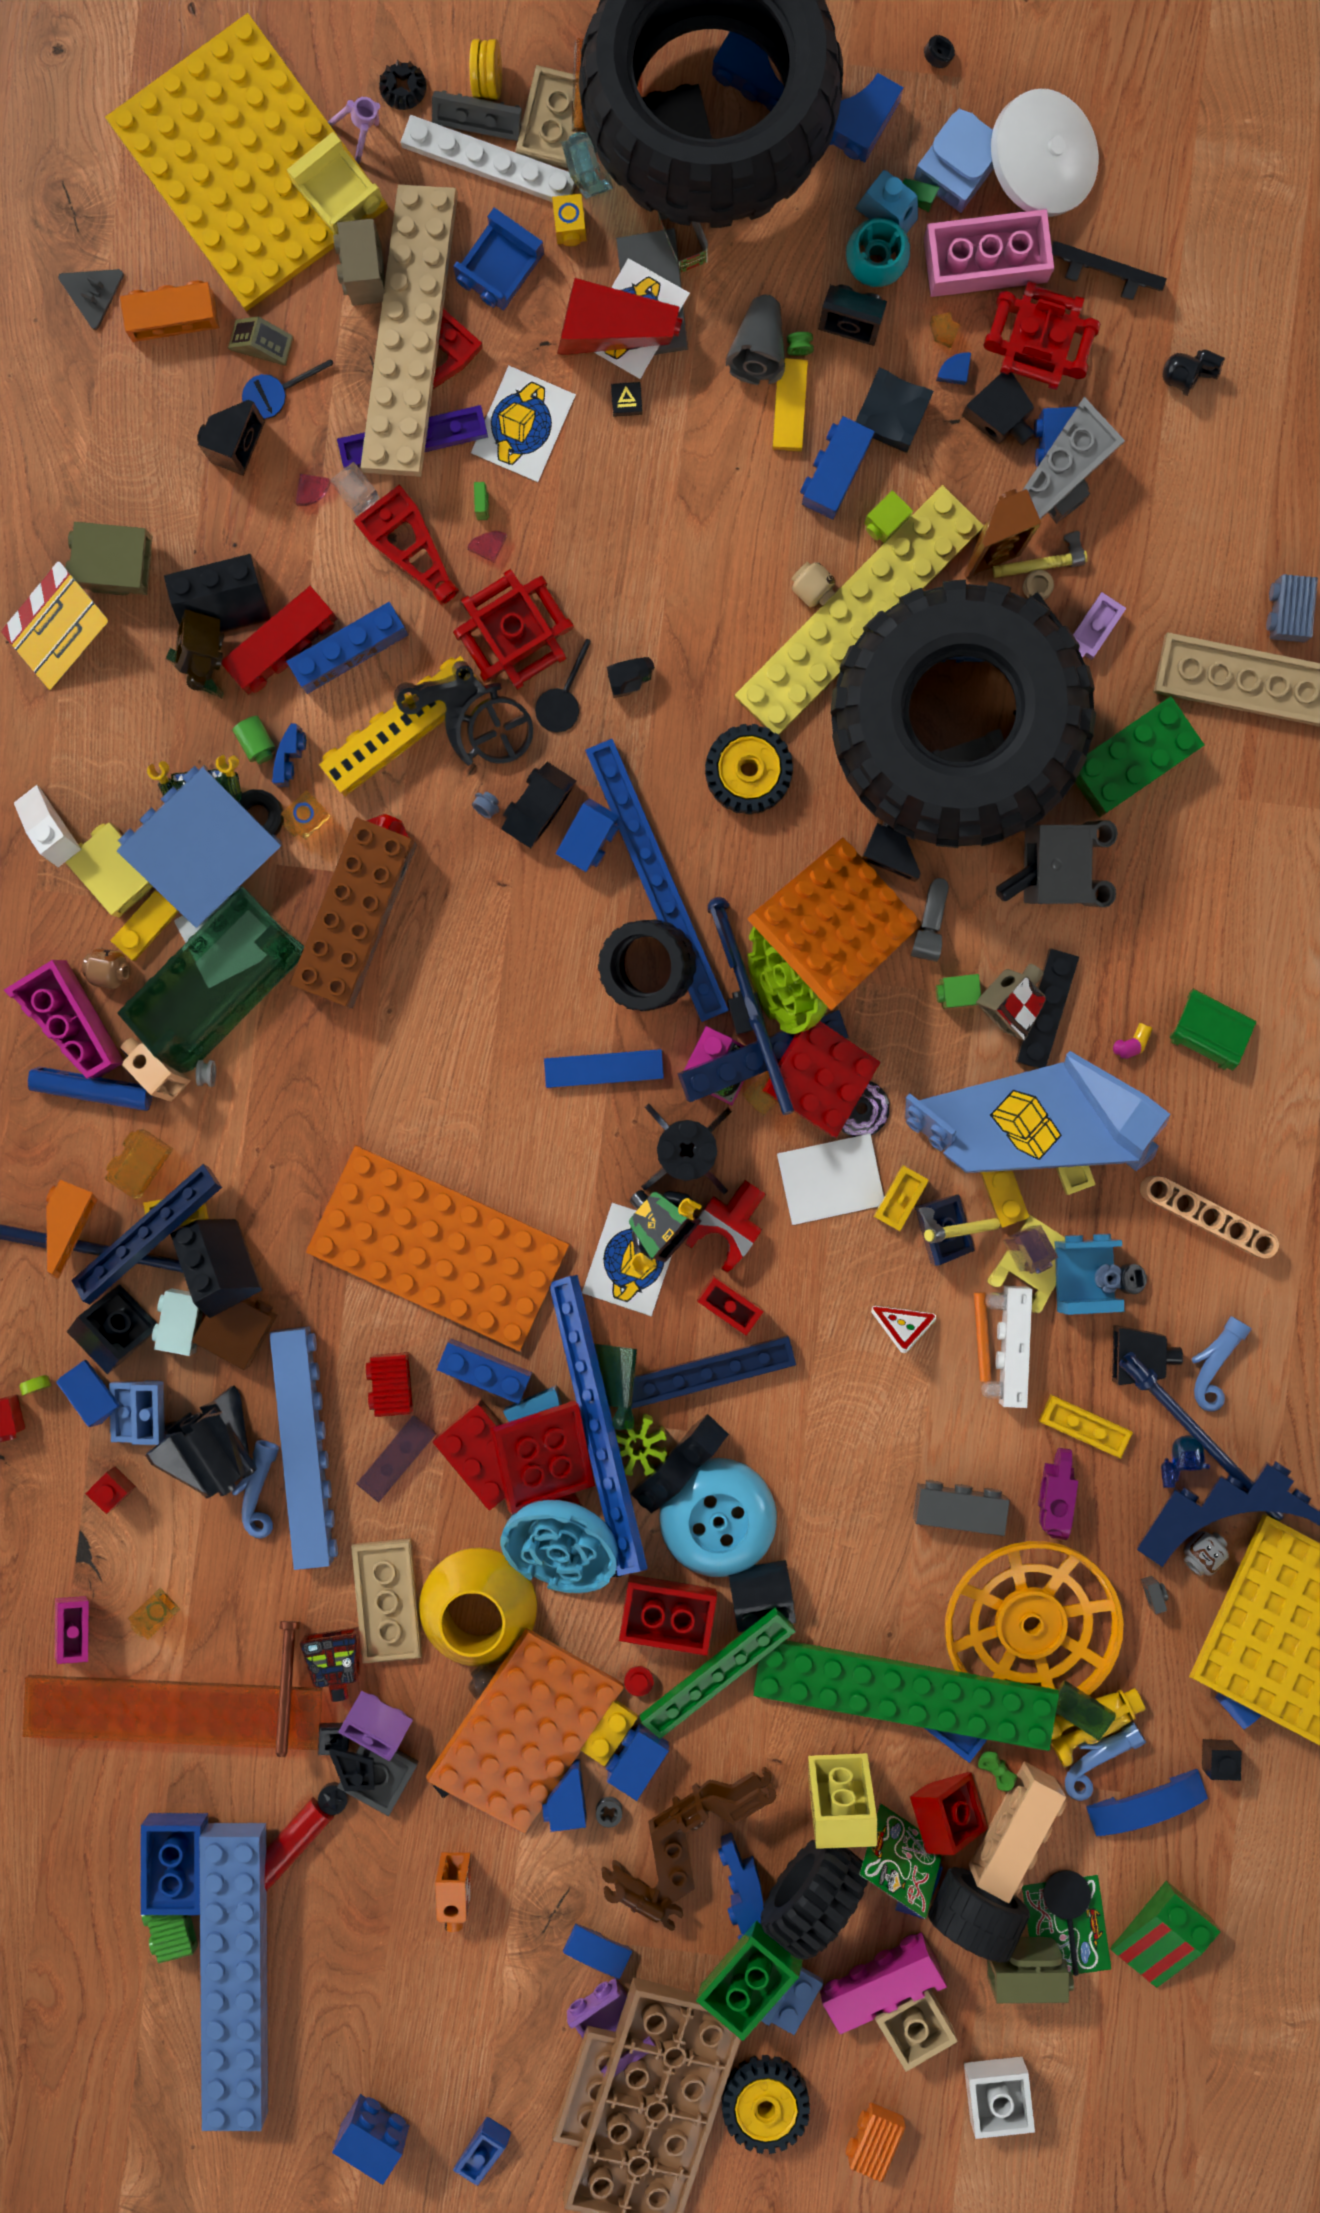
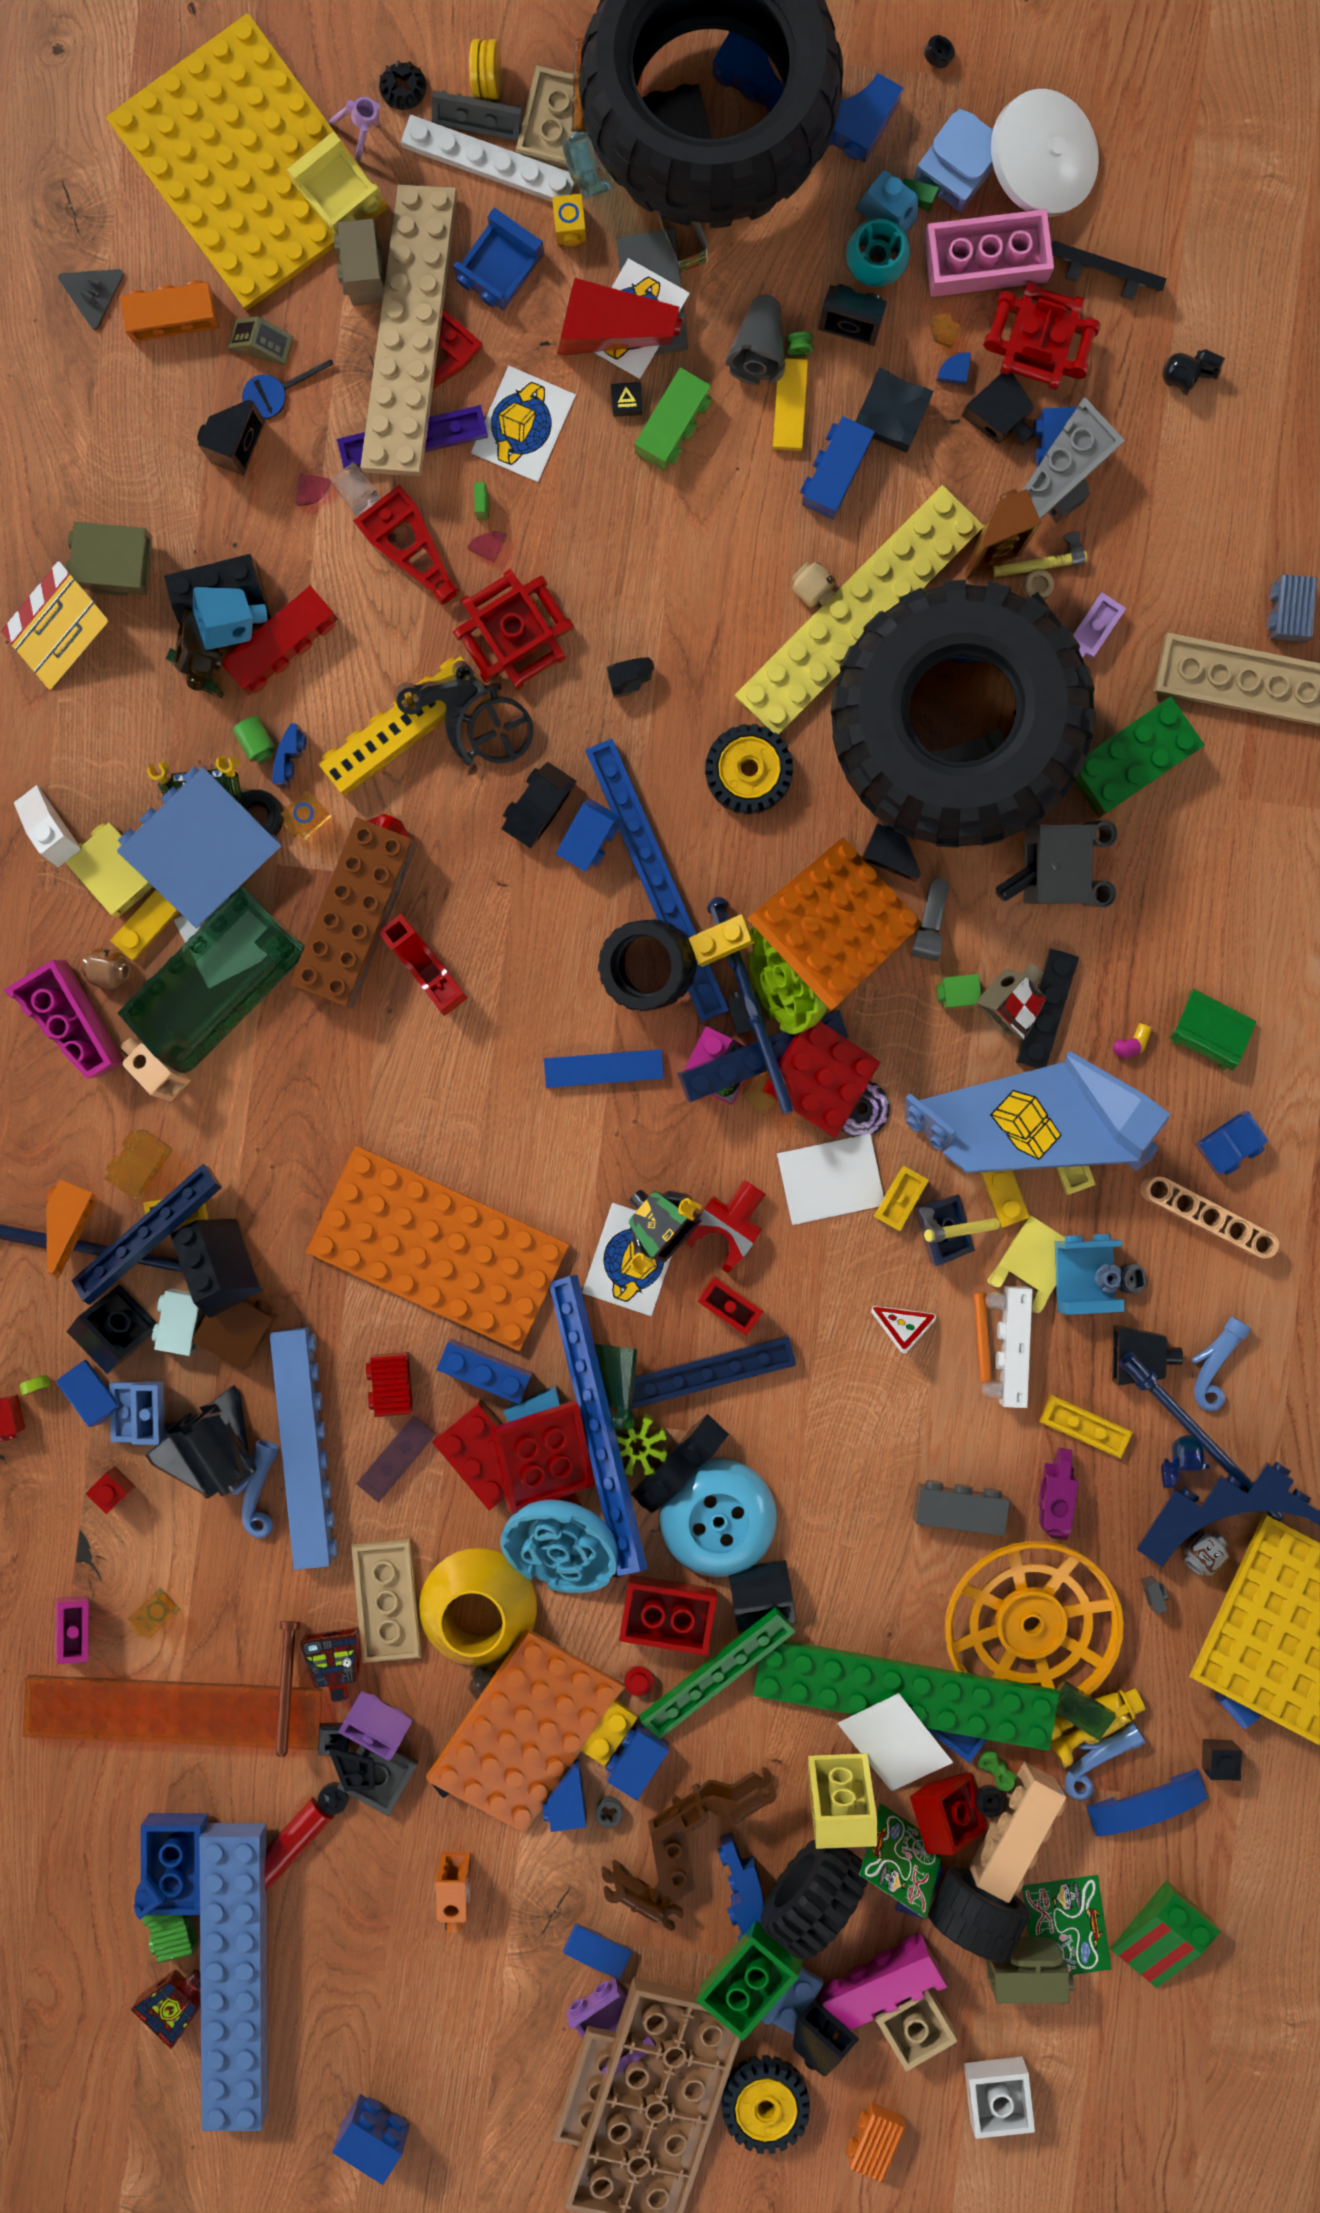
(92, 1089): blue brick -> none
(147, 1897): none -> blue tile
(170, 2005): none -> torso
(205, 1073): light grey bush -> none
(225, 616): none -> dark azure torso
(347, 648): blue brick -> none
(423, 964): none -> red arch
(482, 2151): blue slope -> none
(486, 804): sand blue plate -> none
(558, 708): black piece -> none
(669, 1147): black brick -> none
(673, 419): none -> bright green brick
(721, 940): none -> yellow plate
(821, 2039): none -> black torso
(887, 517): lime brick -> none
(895, 1742): none -> white sticker
(990, 1801): none -> black tile
(1031, 1249): brick -> none
(1068, 1897): black piece -> none
(1232, 1143): none -> blue brick

